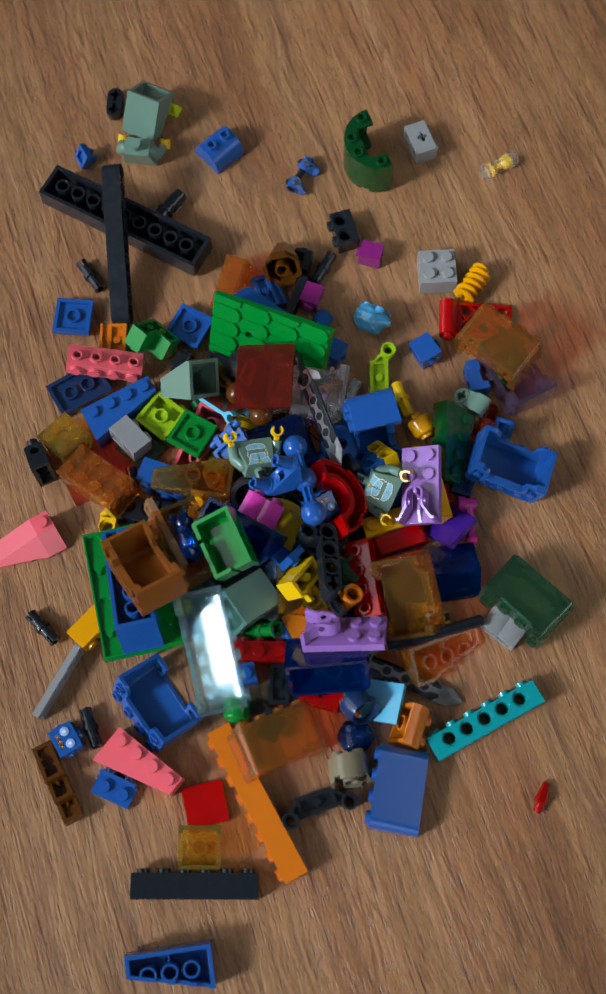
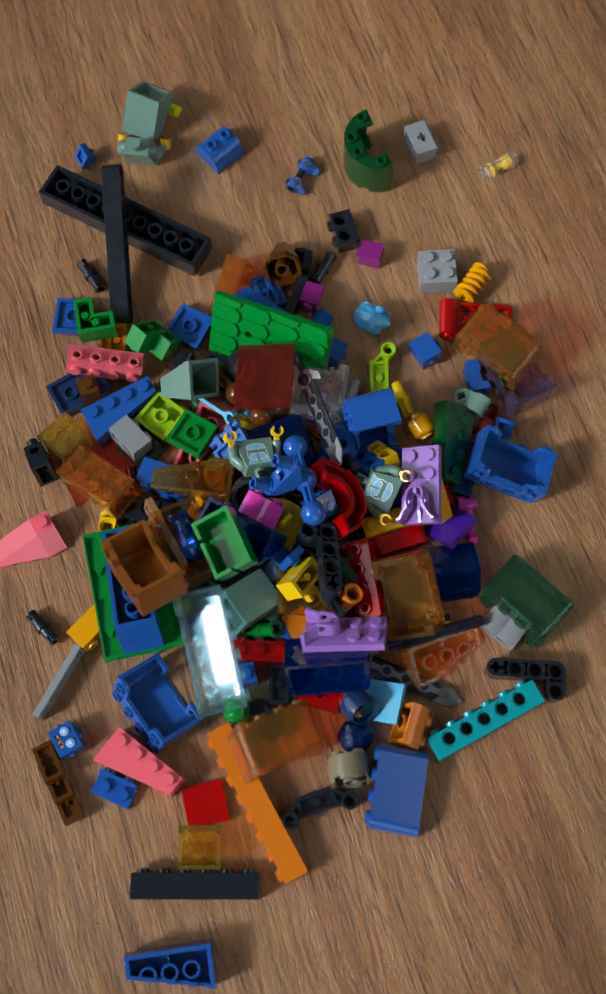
(89, 388): none -> reddish brown brick
(90, 728): black pin -> none
(93, 325): none -> green brick
(118, 104): black beam -> none
(171, 203): black axle -> none
(524, 674): none -> black beam
(541, 797): red bar -> none

